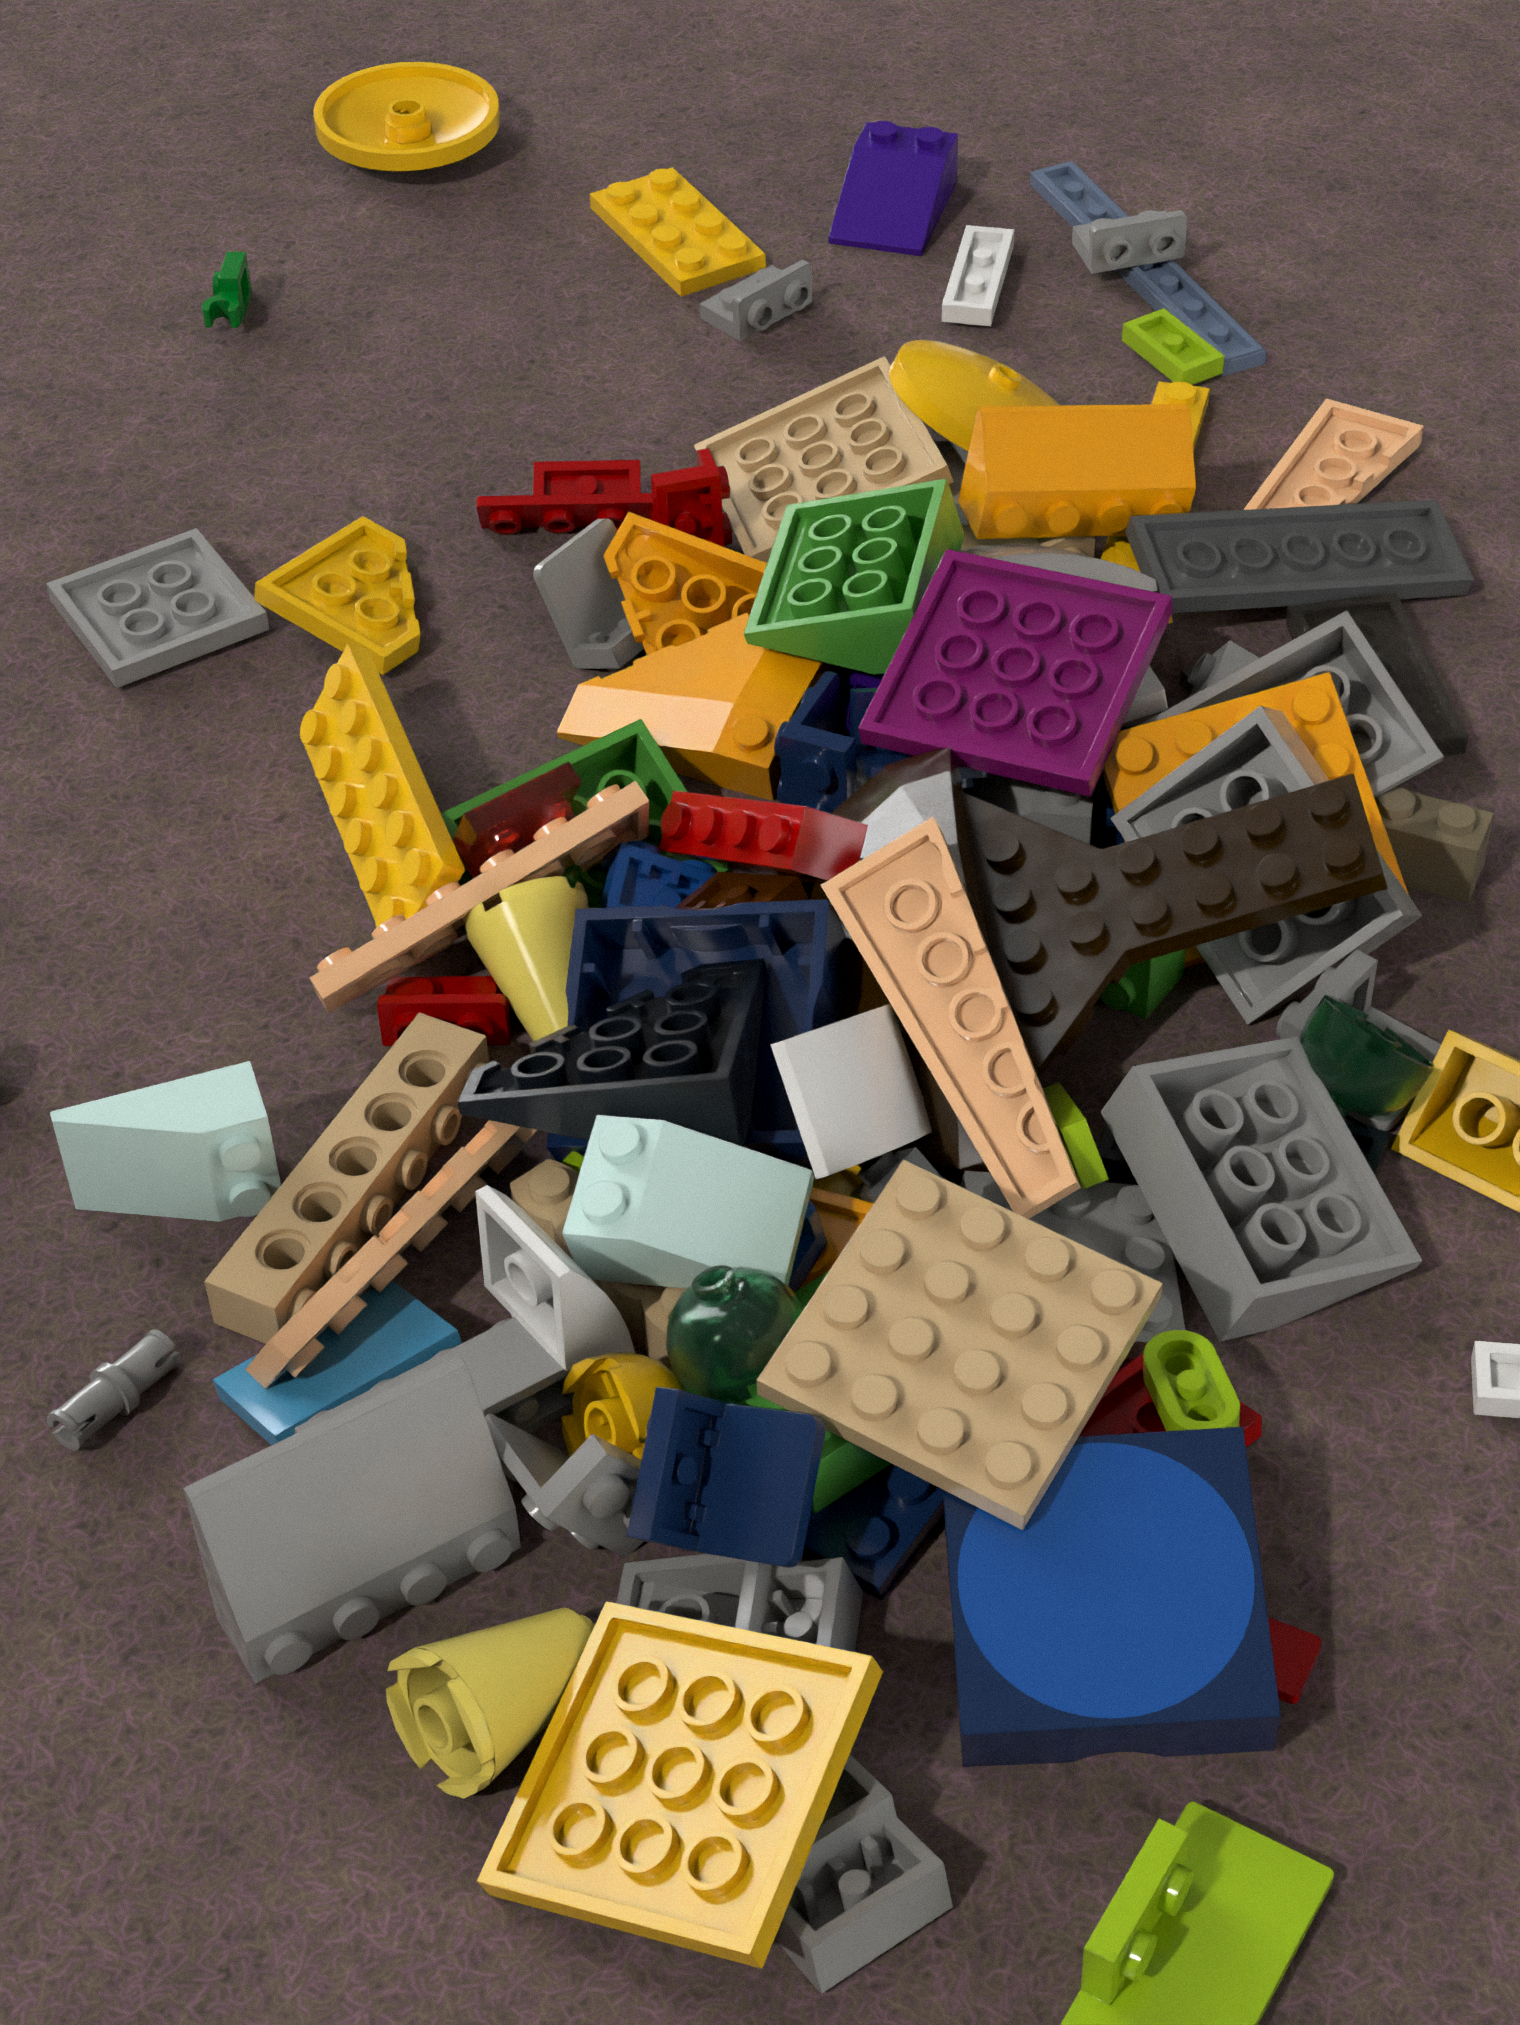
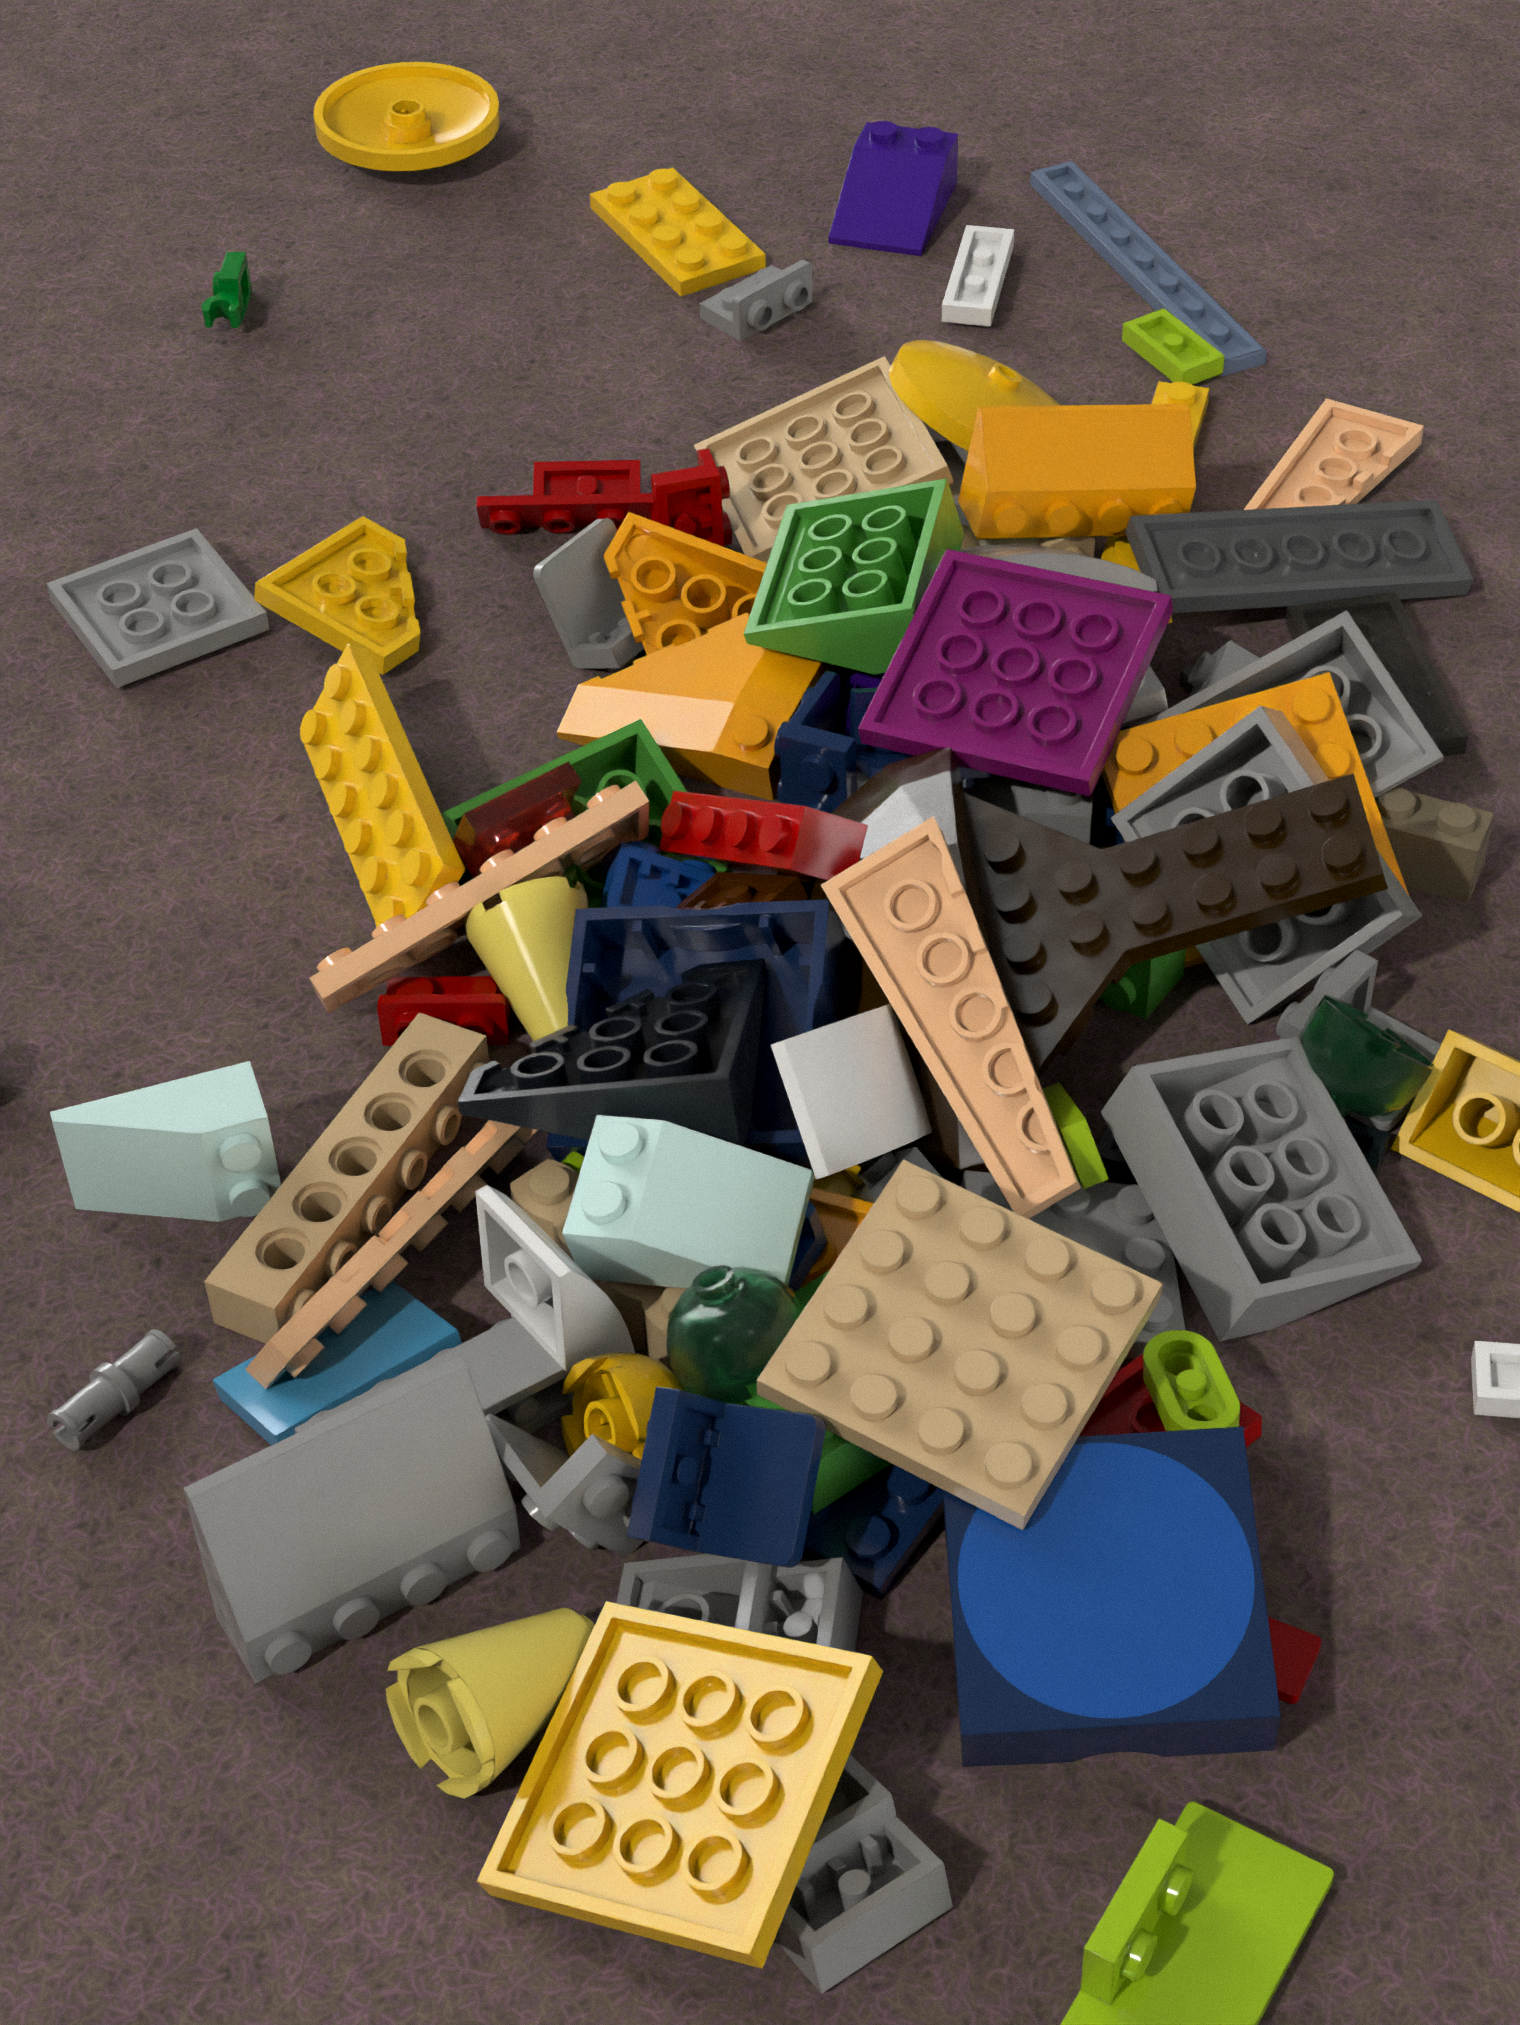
(1131, 240): light grey bracket -> none

